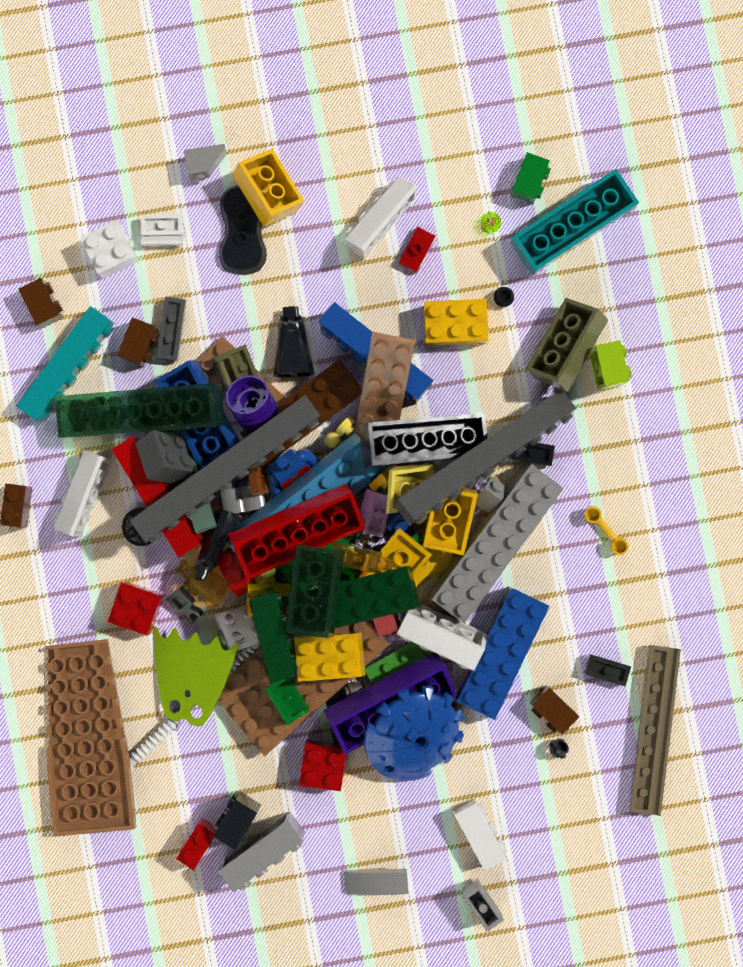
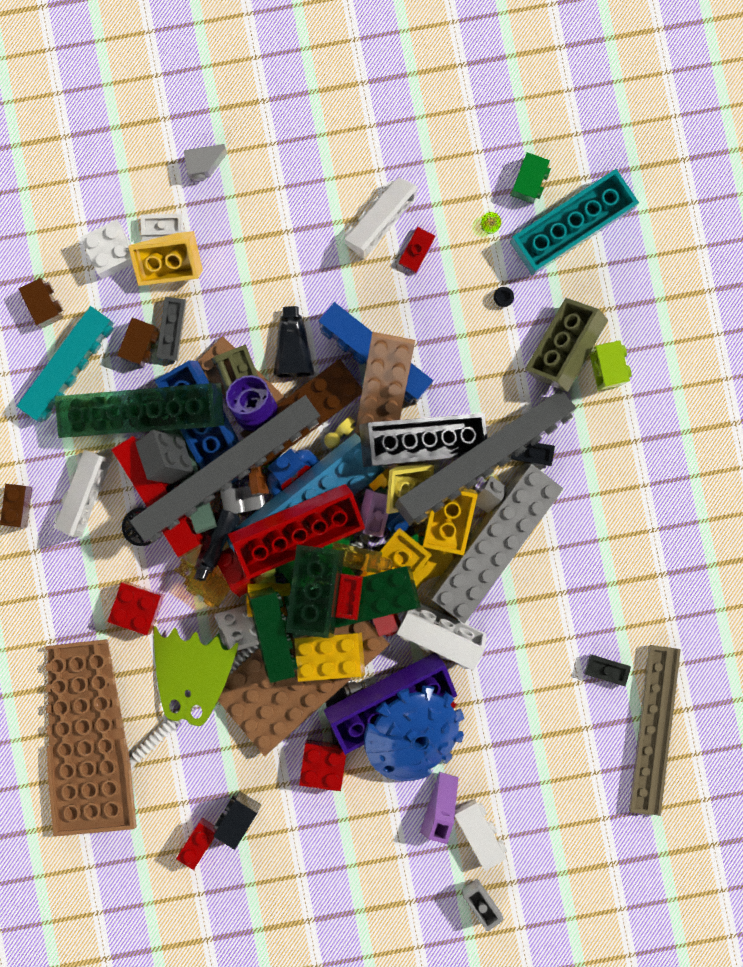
(166, 259): none -> yellow slope
(182, 602): pearl dark grey plate -> none
(242, 247): black plate -> none
(261, 852): light grey brick -> none
(268, 187): yellow brick -> none
(287, 700): green hinge -> none
(349, 596): none -> red plate
(376, 881): light grey slope -> none
(395, 661): bright green plate -> none
(441, 809): none -> medium lavender slope
(455, 322): yellow brick -> none
(504, 653): blue brick -> none
(554, 710): reddish brown brick -> none
(559, 748): black plate -> none
(619, 544): yellow bar -> none

